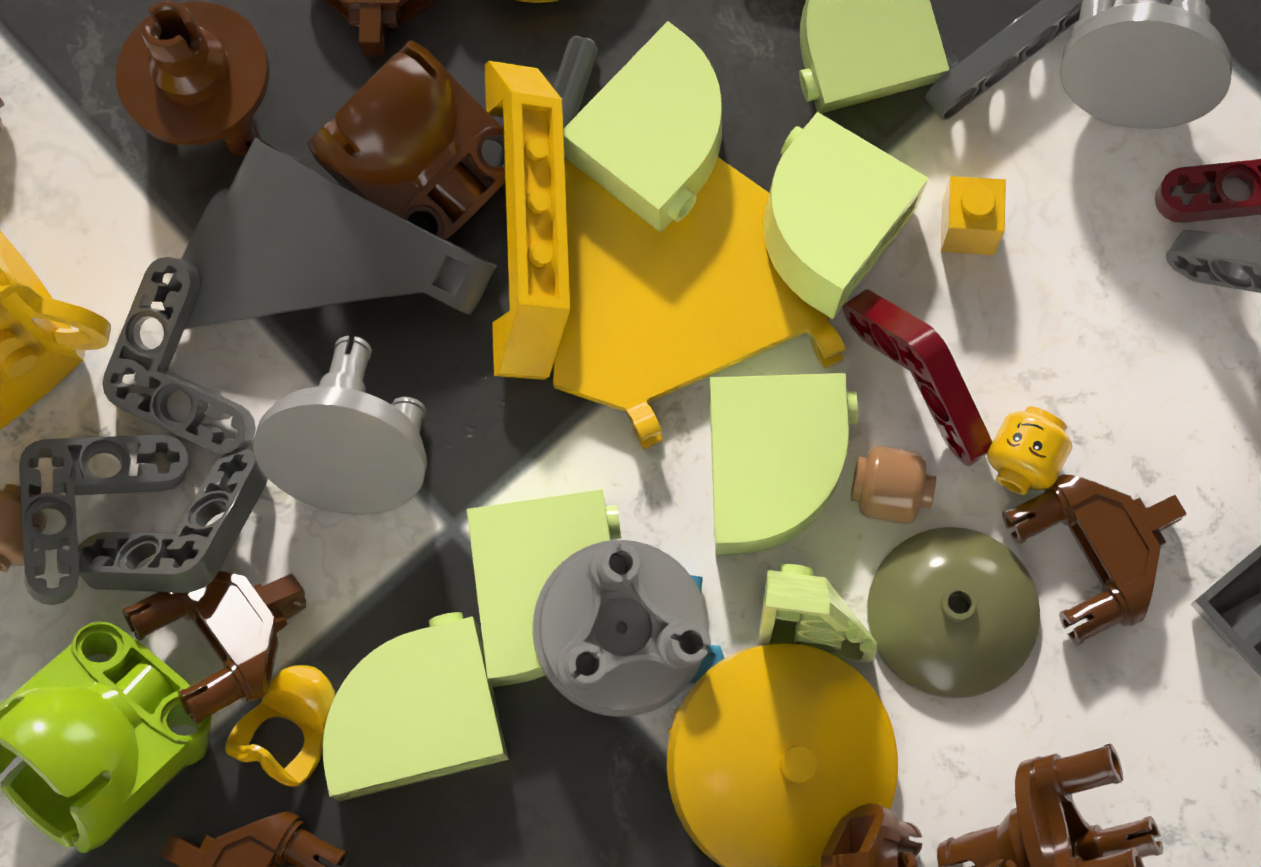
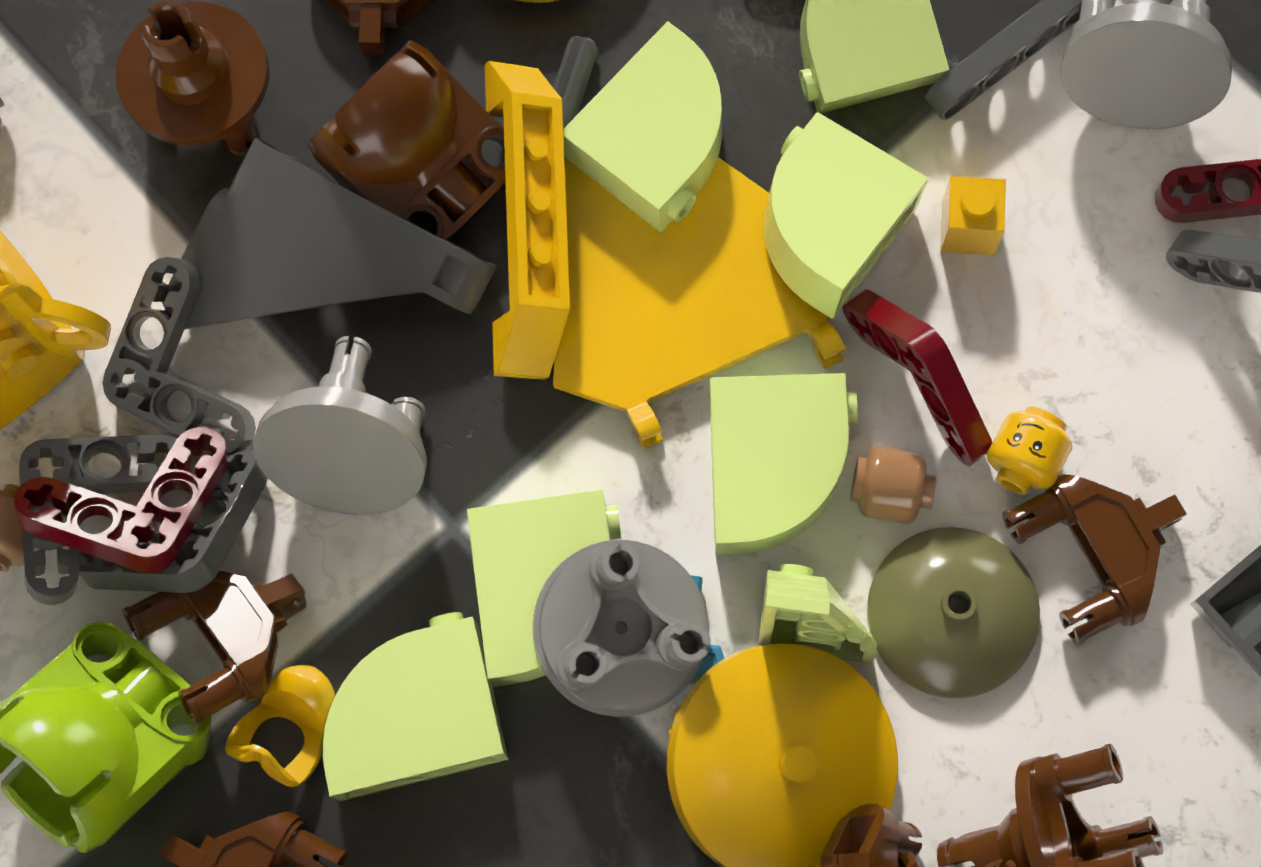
(130, 522): none -> dark red beam

